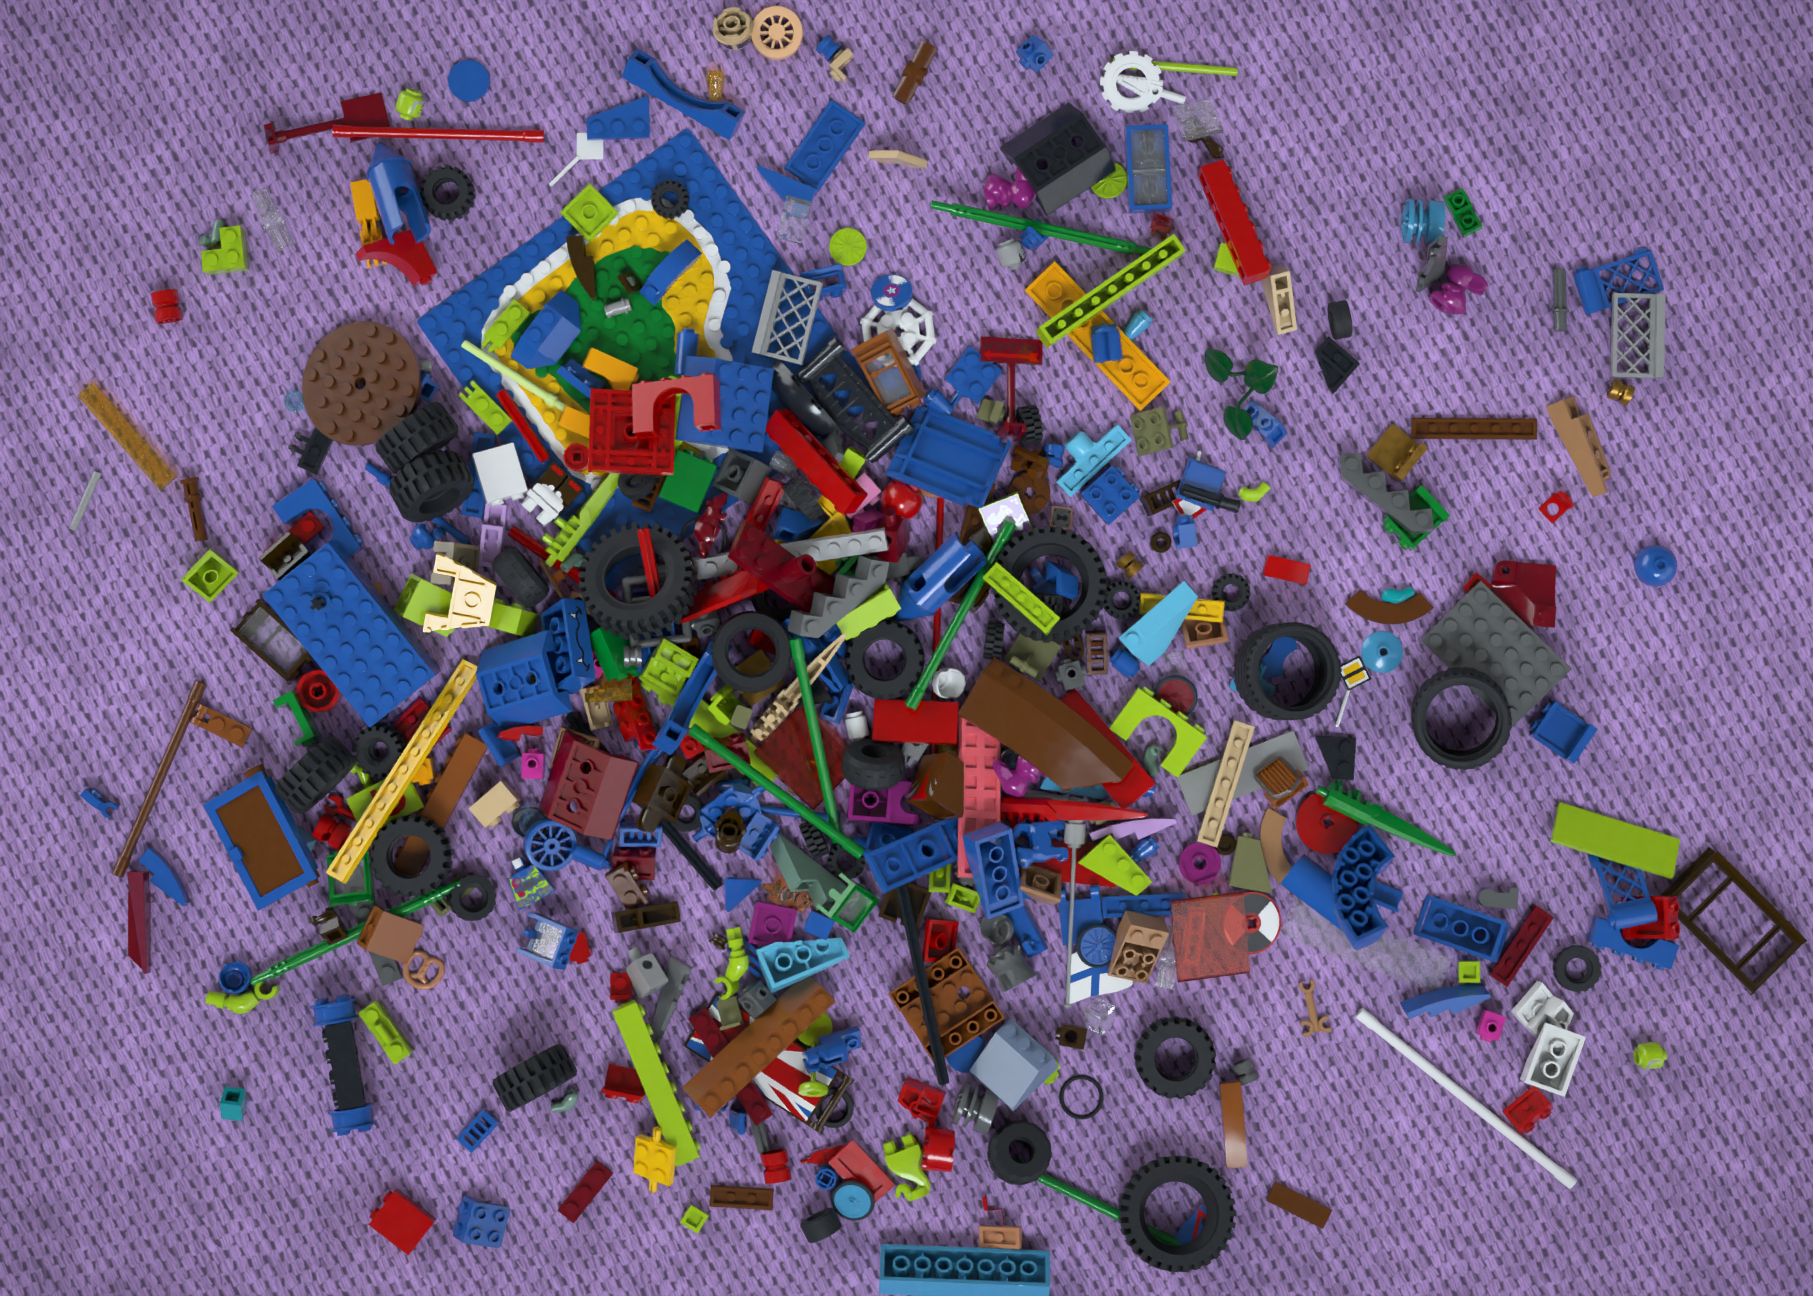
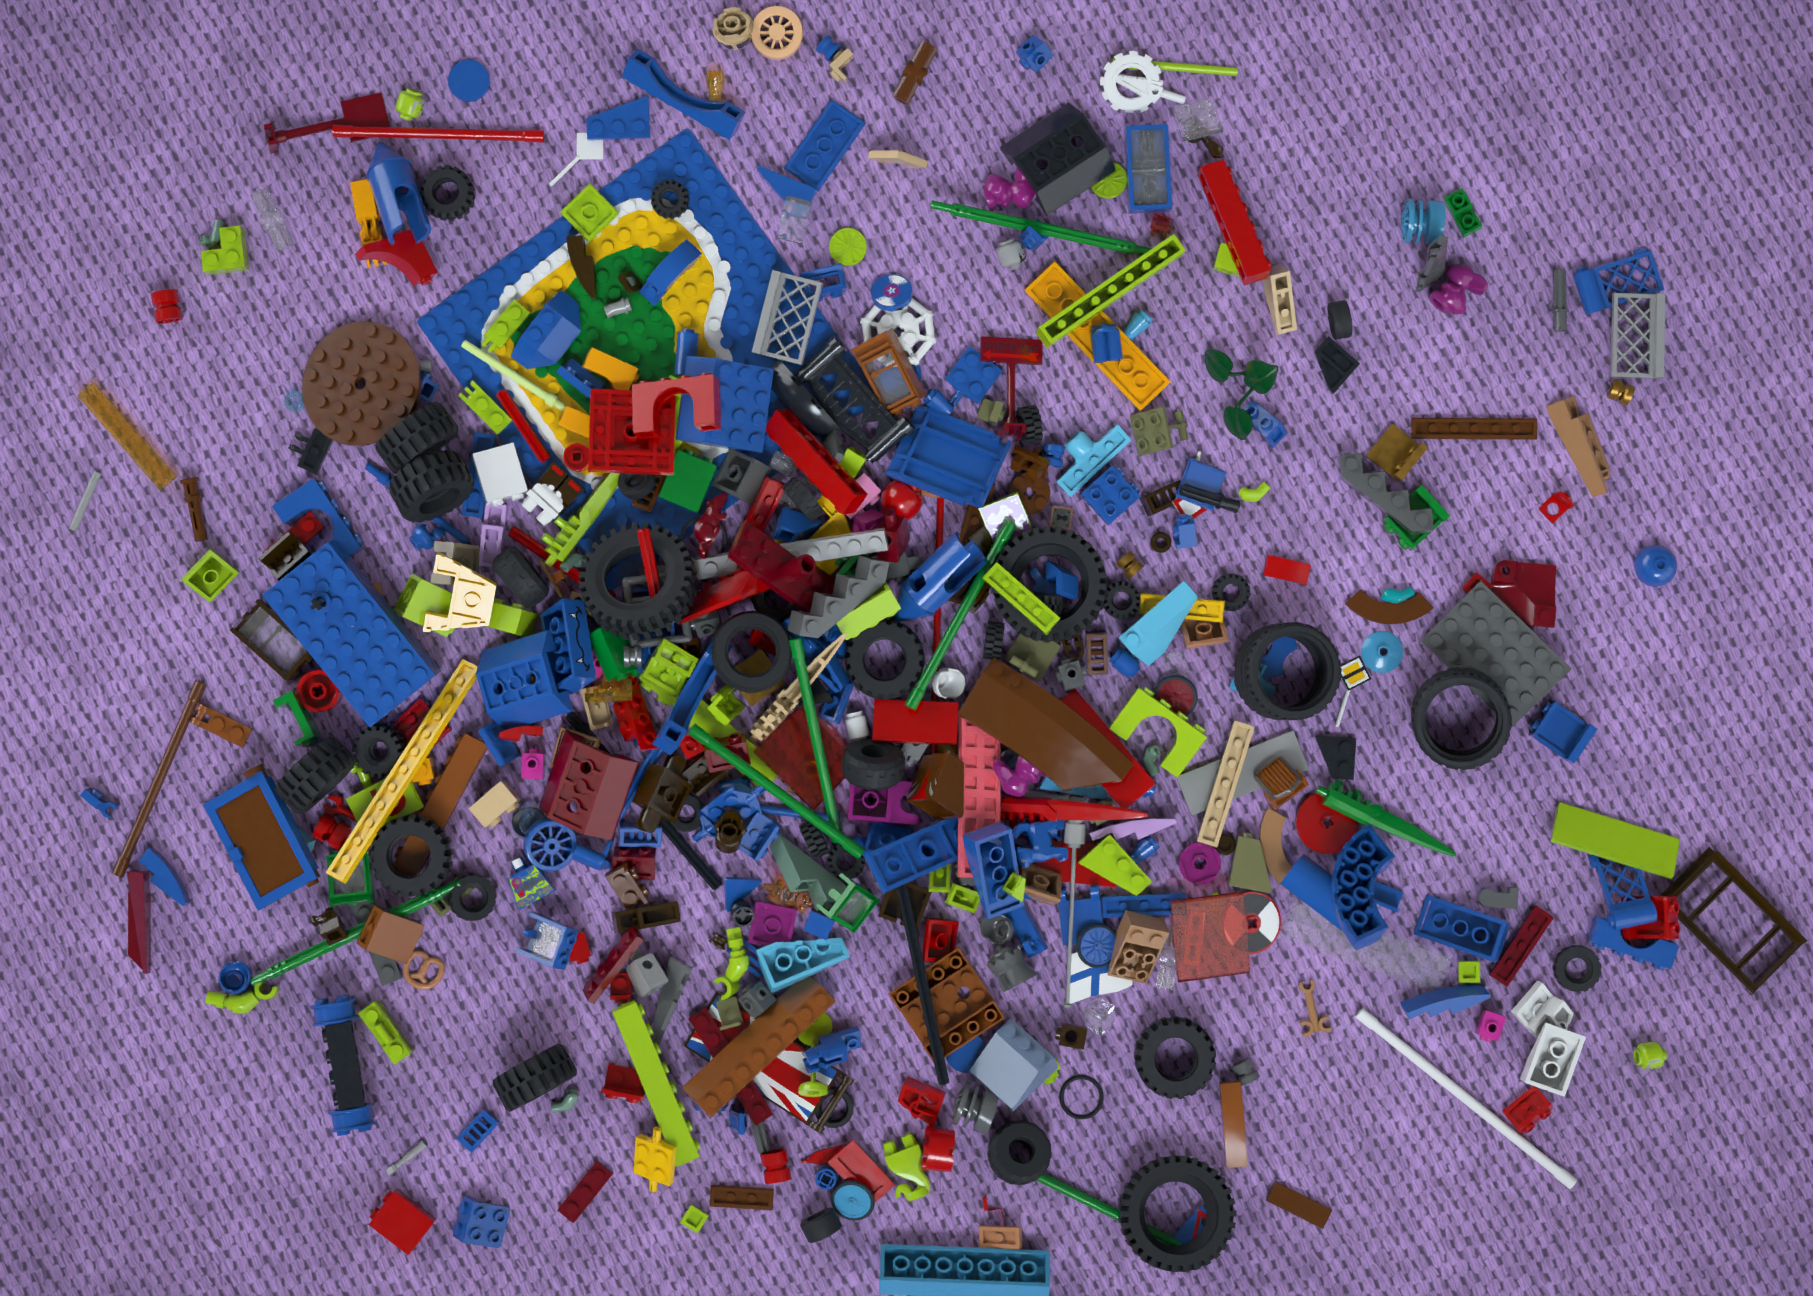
(233, 1103): teal brick -> none
(407, 1157): none -> light grey piece
(612, 965): none -> dark red plate
(741, 716): olive slope -> none
(742, 918): none -> black wheel
(1015, 886): none -> lime slope

